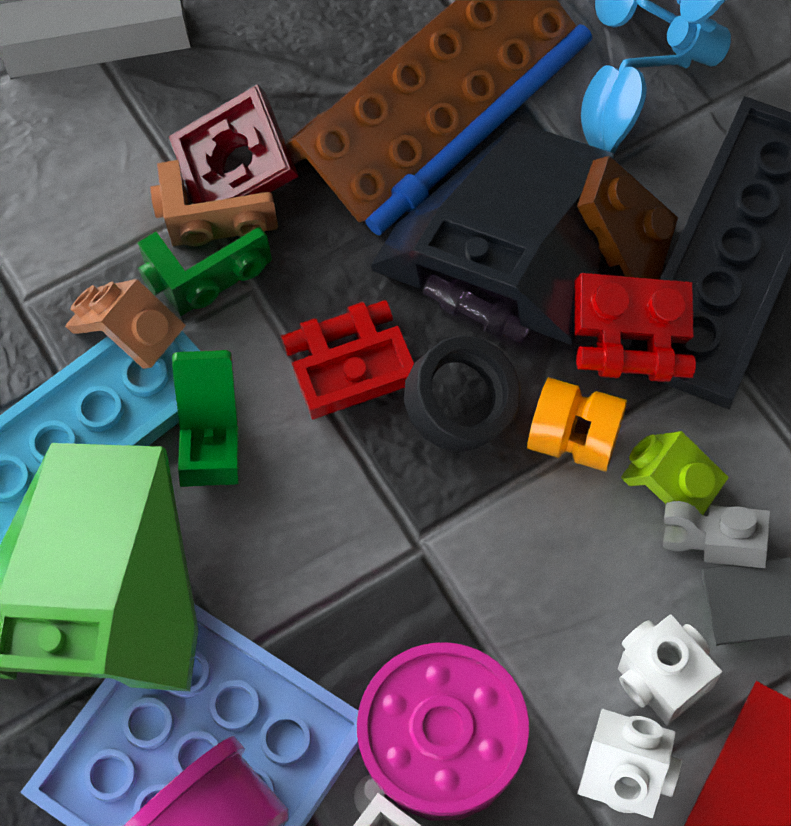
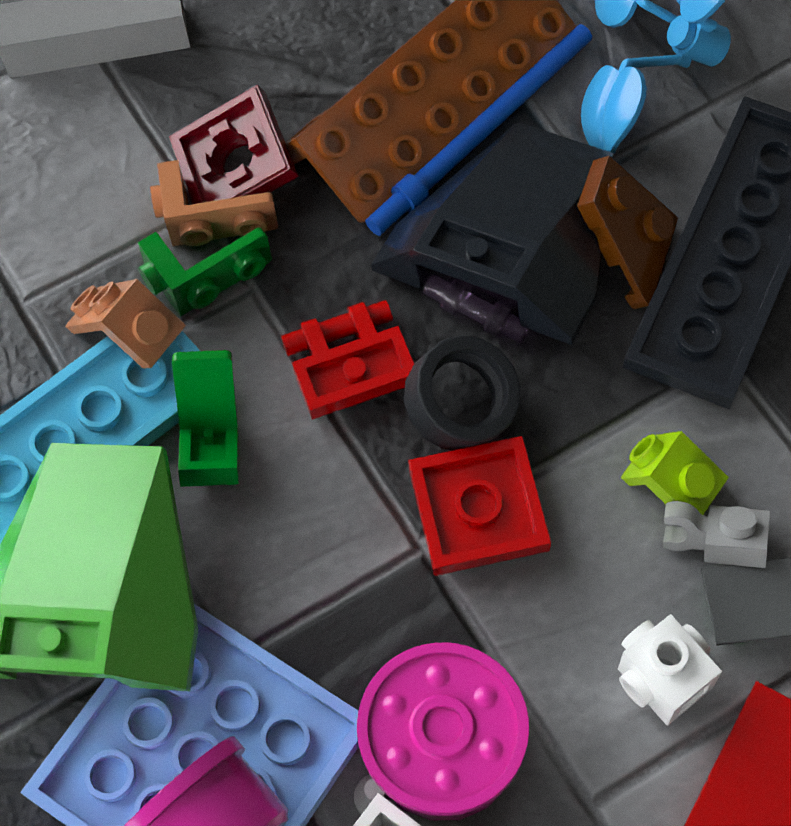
(479, 506): none -> red plate
(557, 416): light orange wheel -> none
(630, 764): white brick -> none
(634, 310): red plate -> none

